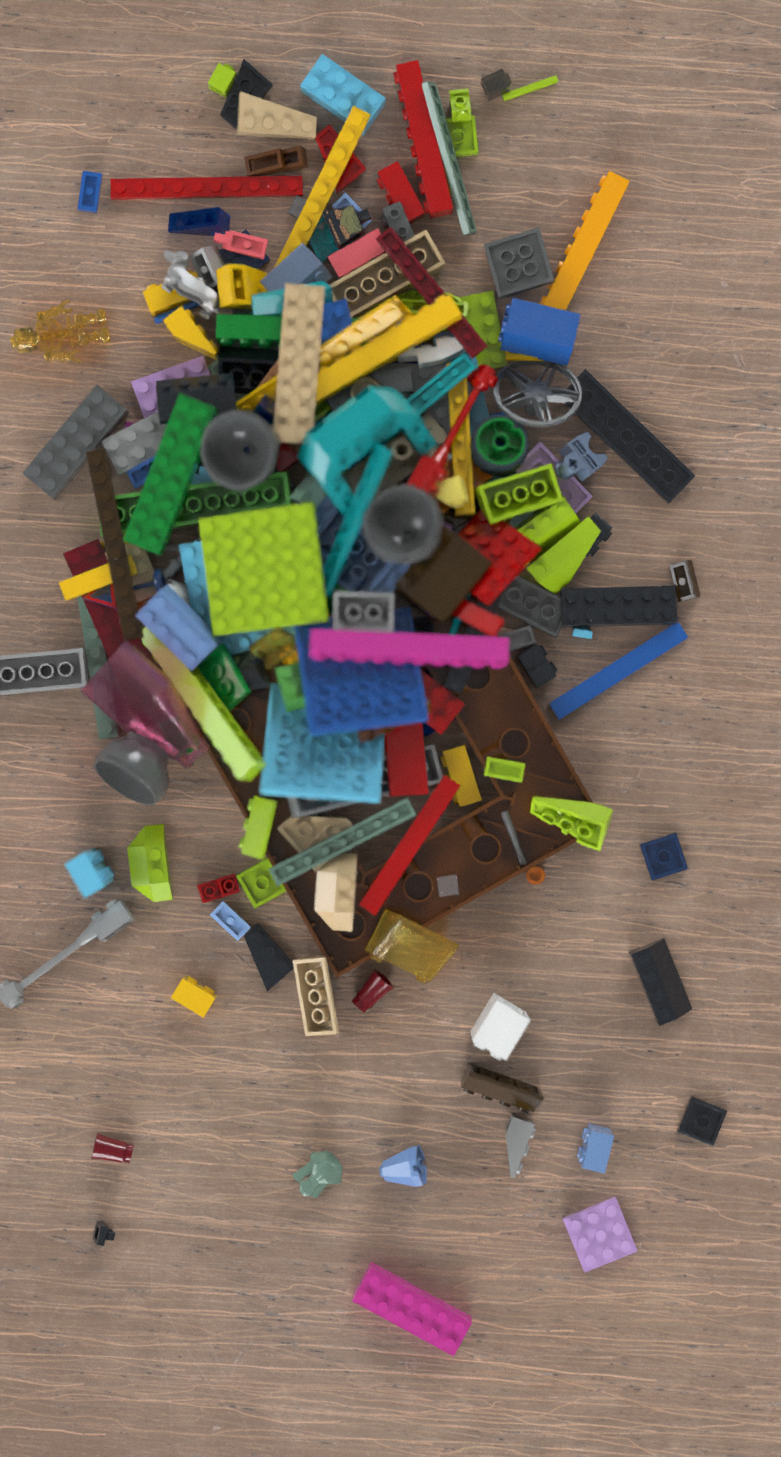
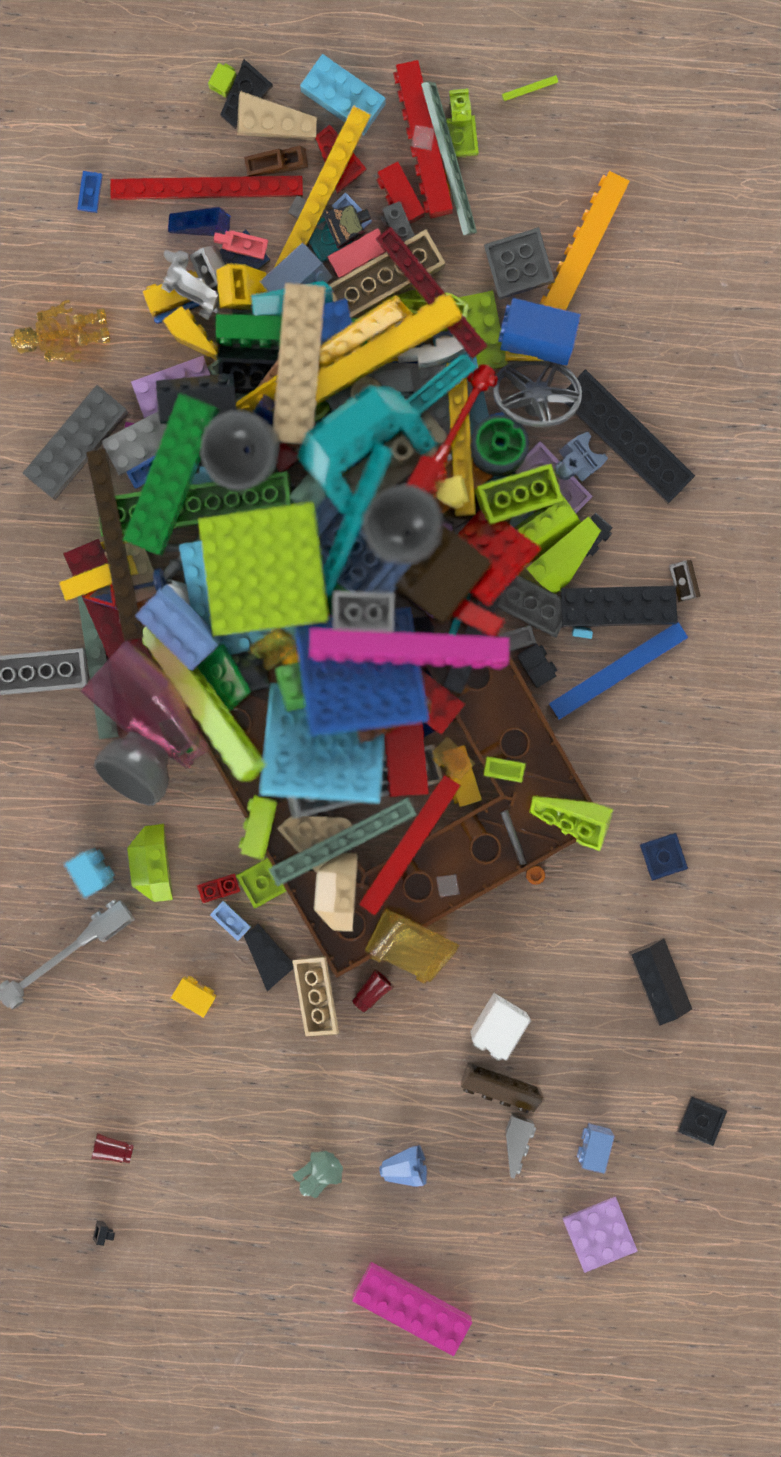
(423, 137): none -> clear plate
(452, 758): none -> clear yellow bracket
(496, 84): clear smoke brick -> none

